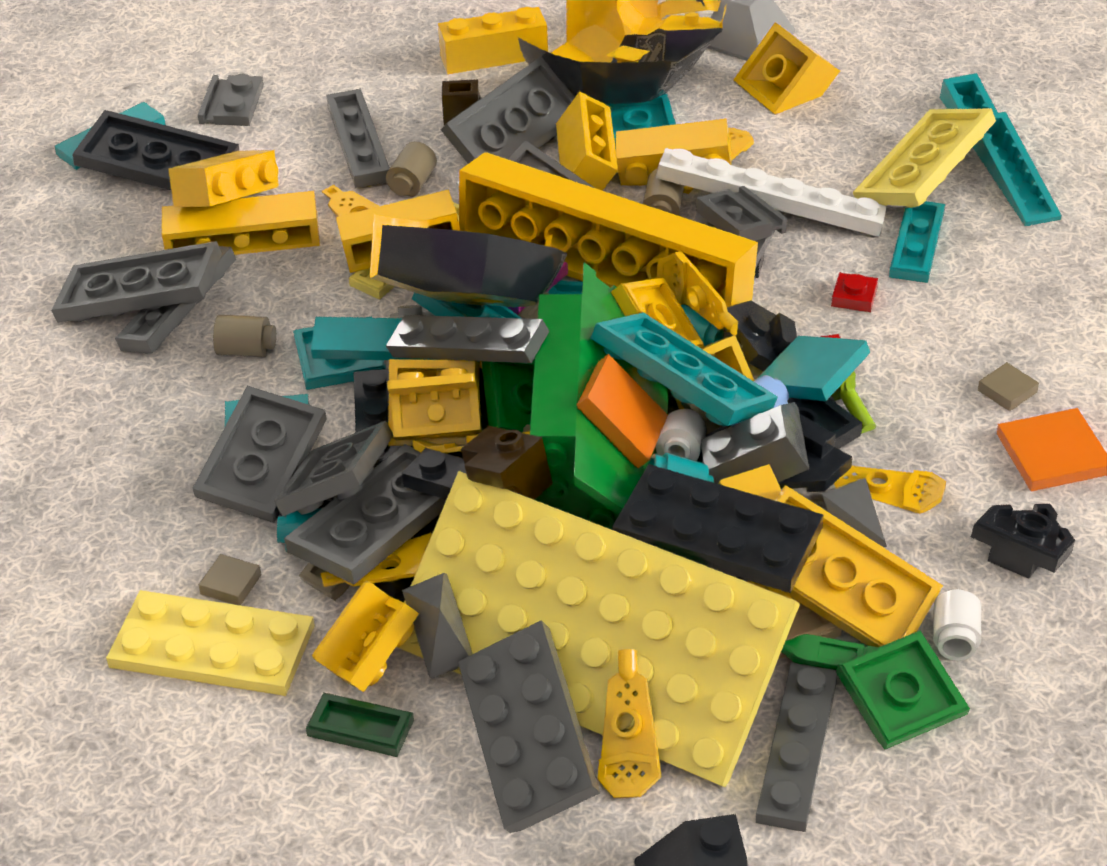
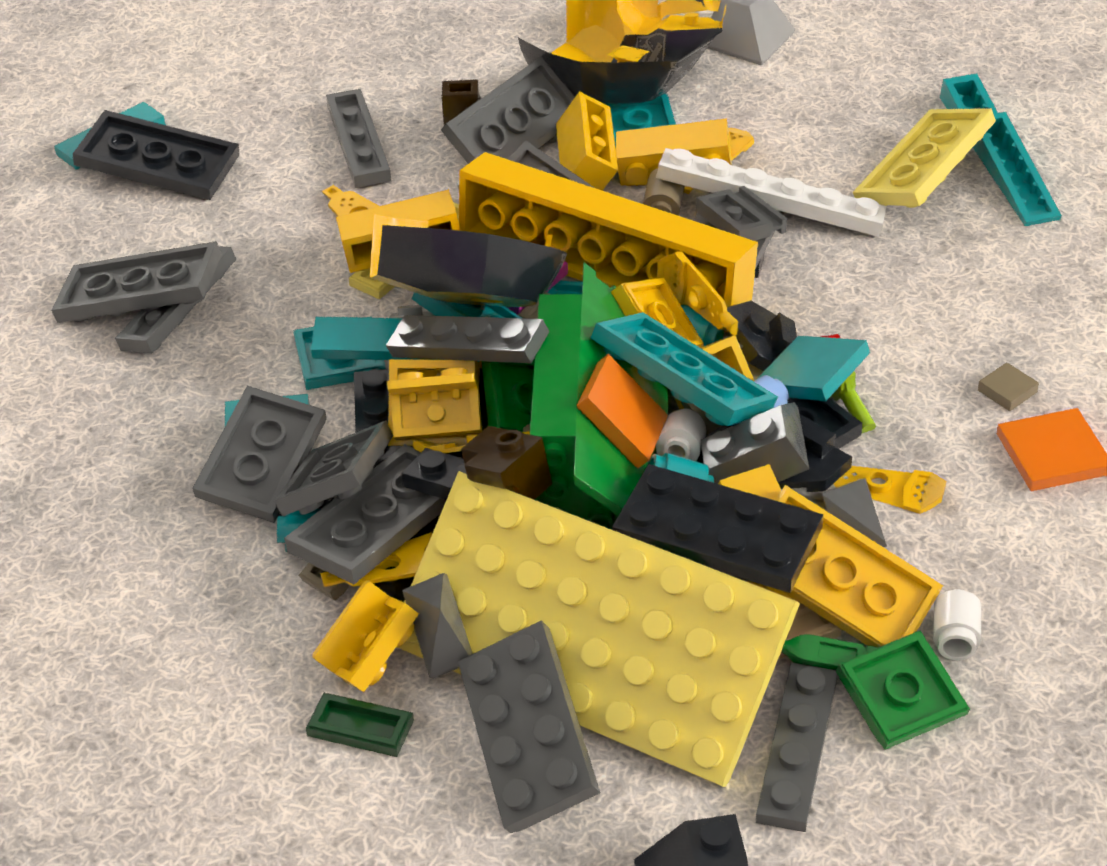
(211, 642): light yellow plate -> none
(223, 178): yellow brick -> none
(230, 579): dark tan tile -> none
(231, 100): dark grey plate -> none
(243, 335): dark tan brick -> none
(246, 223): yellow brick -> none
(411, 169): dark tan brick -> none
(490, 39): yellow brick -> none
(631, 747): yellow piece -> none
(785, 72): yellow slope -> none
(854, 292): red plate -> none
(917, 242): teal tile -> none
(1024, 538): black plate -> none

